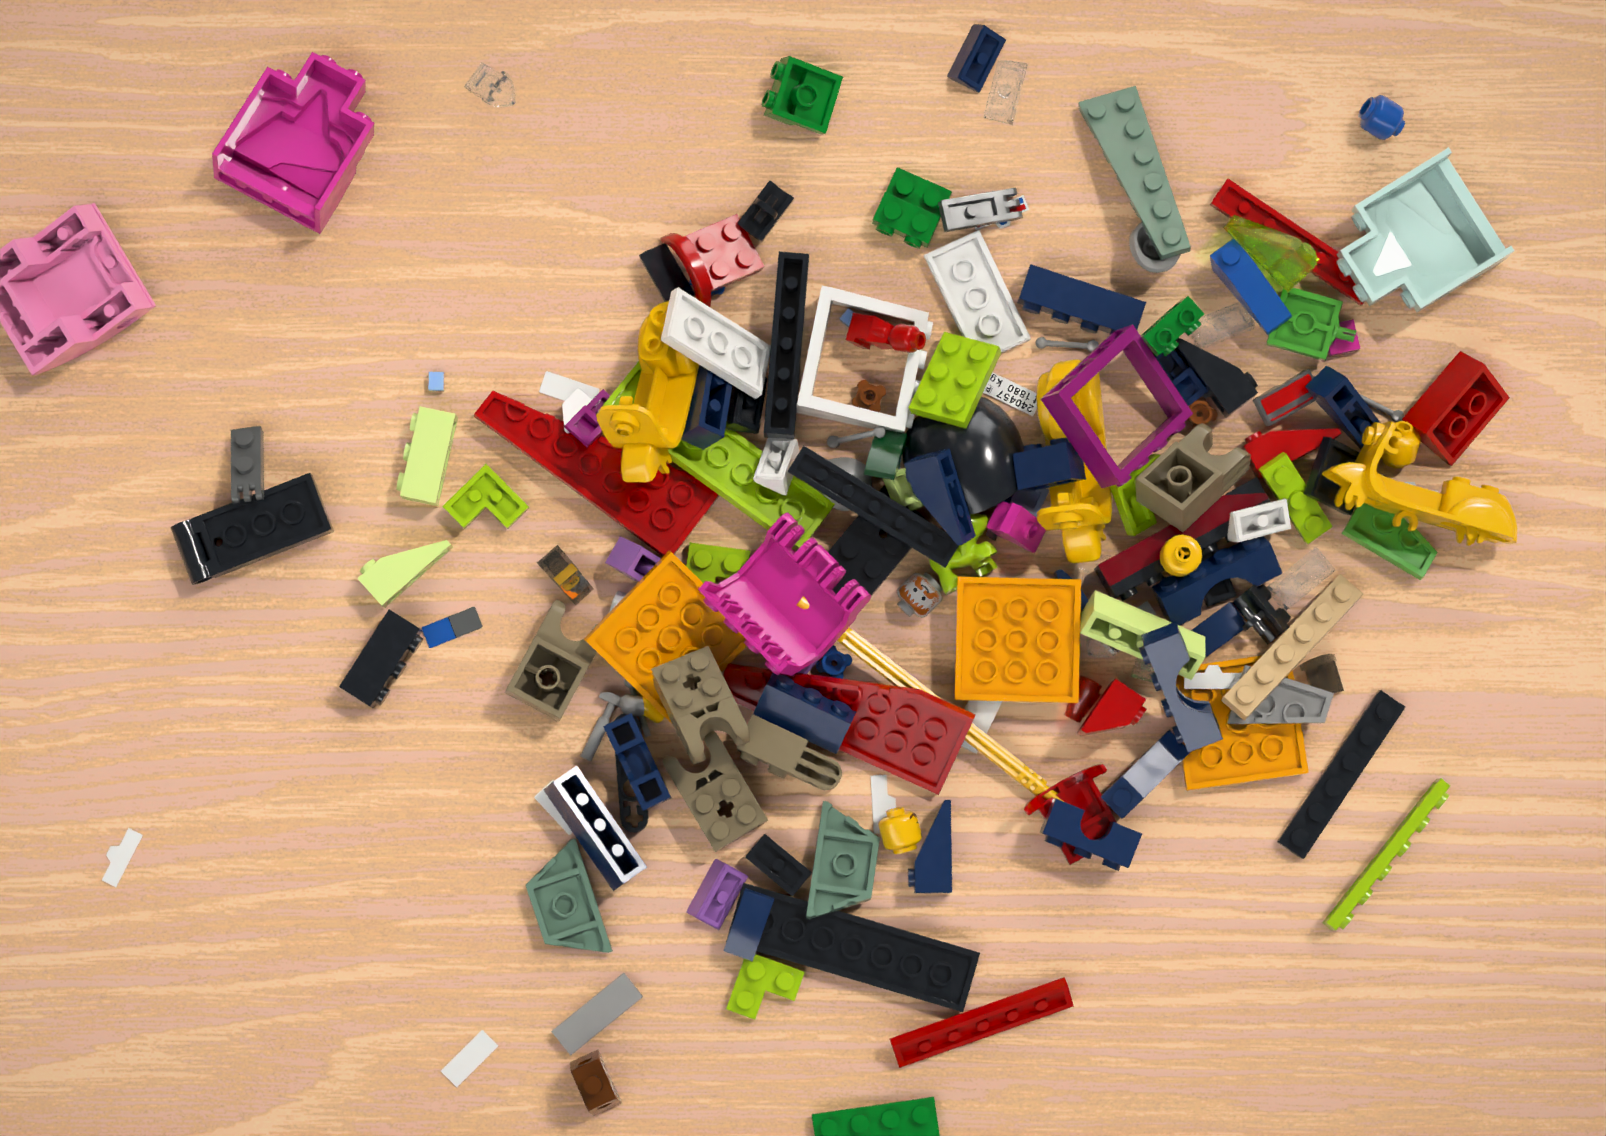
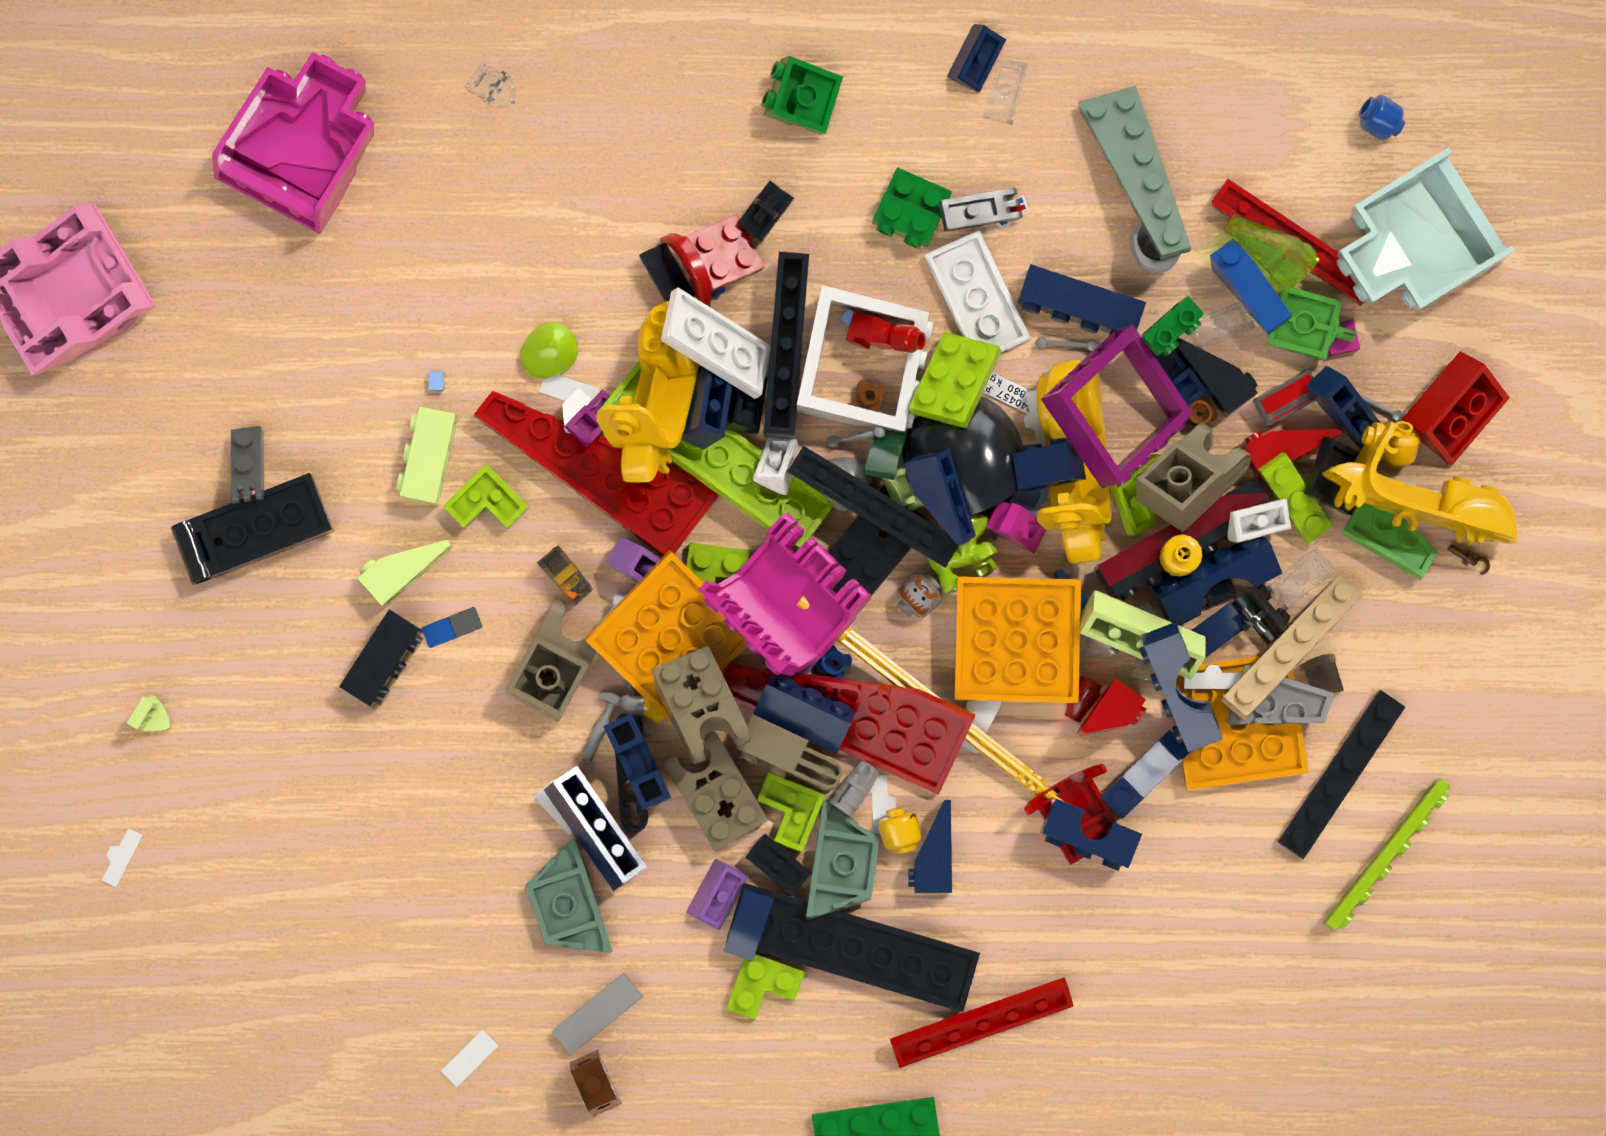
(150, 715): none -> yellowish green tile
(549, 350): none -> lime hat
(800, 809): none -> lime plate
(855, 788): none -> light grey hinge
(1032, 420): none -> white sticker
(1467, 557): none -> reddish brown hand

